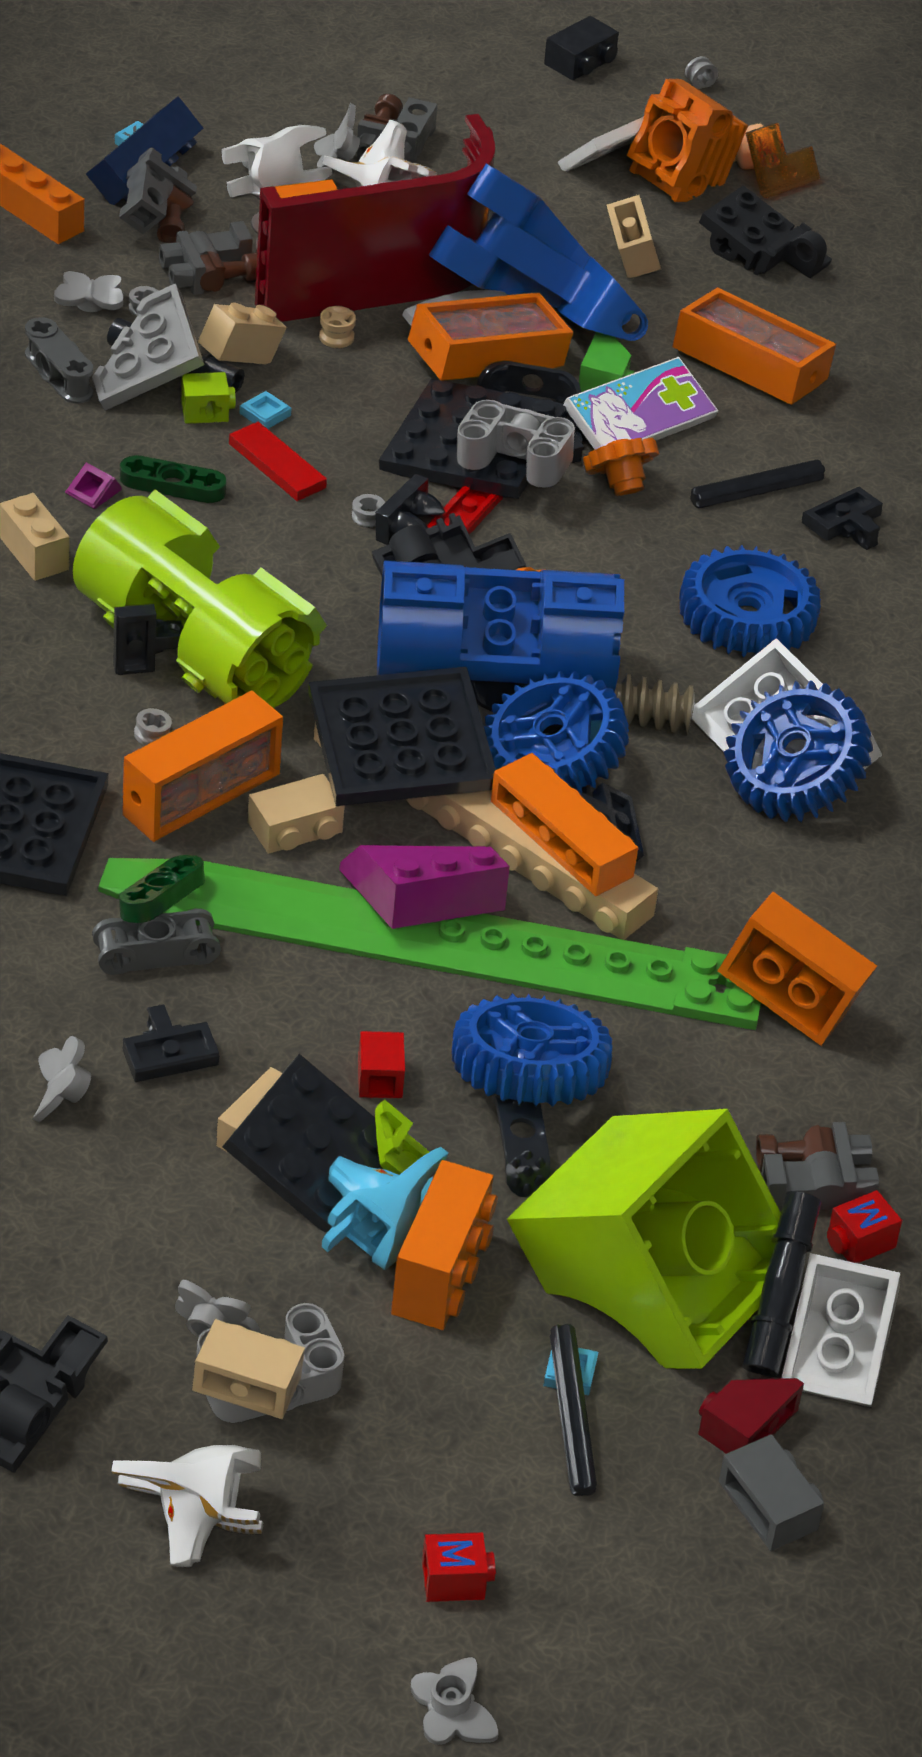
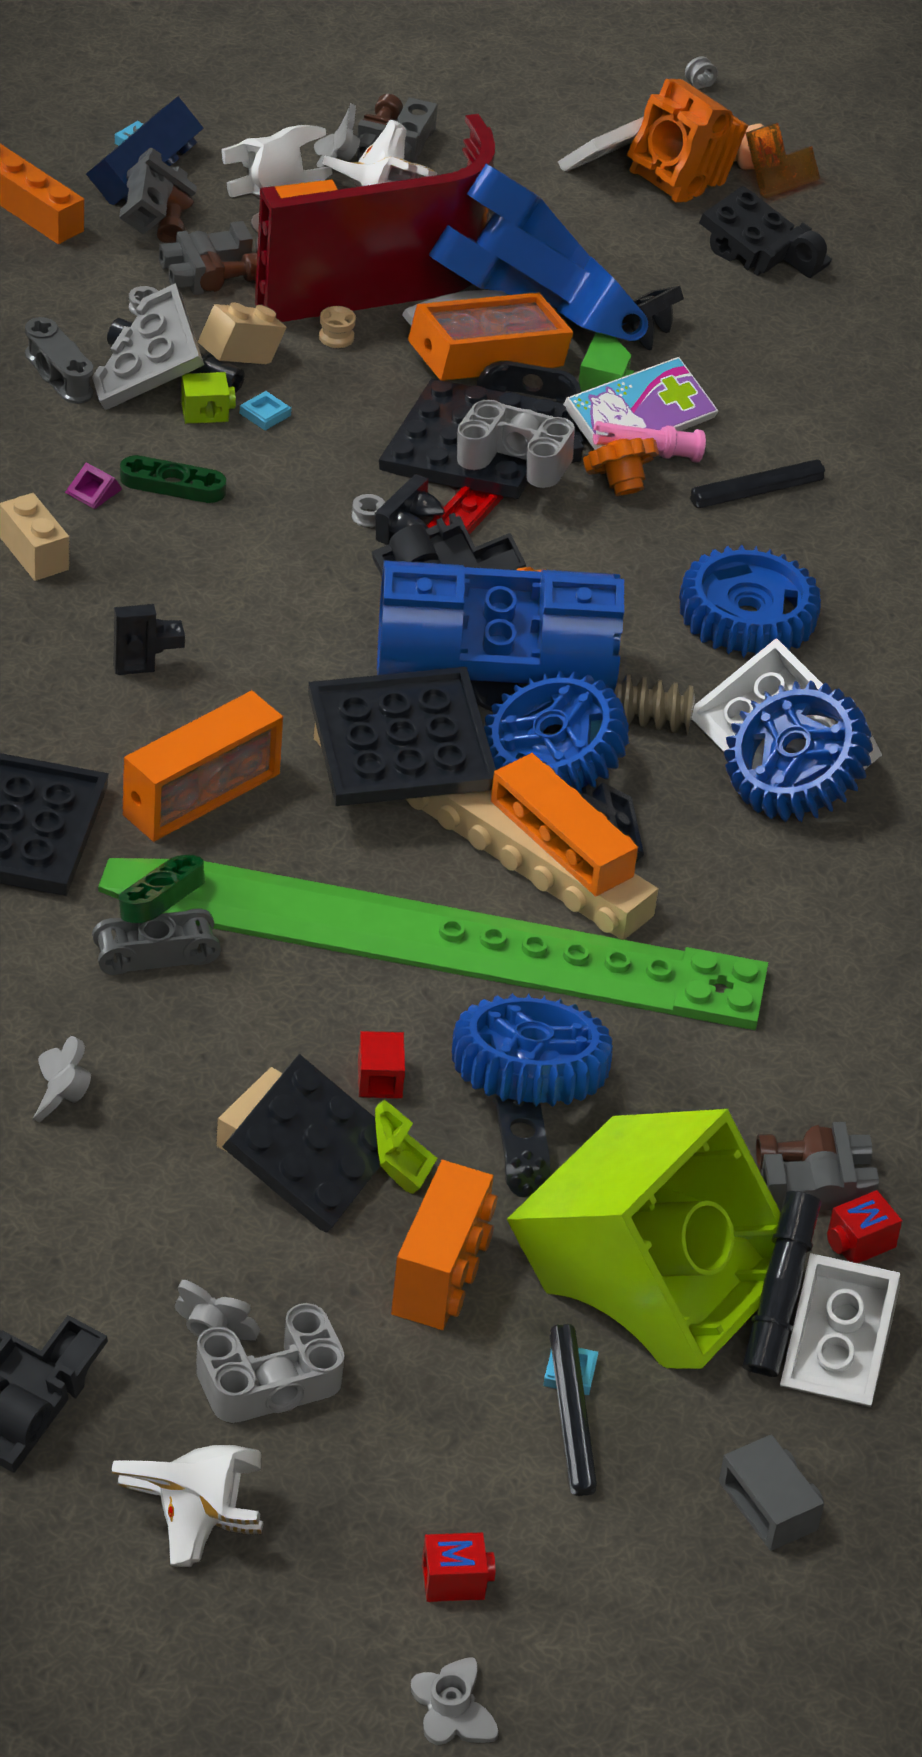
(89, 294): light grey animal -> none
(151, 725): light grey bush -> none
(169, 1048): black hinge -> none
(234, 633): lime cylinder -> none
(248, 1368): tan brick -> none
(277, 461): red tile -> none
(295, 814): tan brick -> none
(378, 1205): medium azure piece -> none
(428, 881): magenta wedge -> none
(581, 48): black brick -> none
(633, 236): tan brick -> none
(658, 310): none -> black tile
(668, 439): none -> bright pink pin
(748, 1411): dark red slope -> none
(754, 345): orange brick -> none
(797, 968): orange brick -> none
(847, 515): black hinge -> none

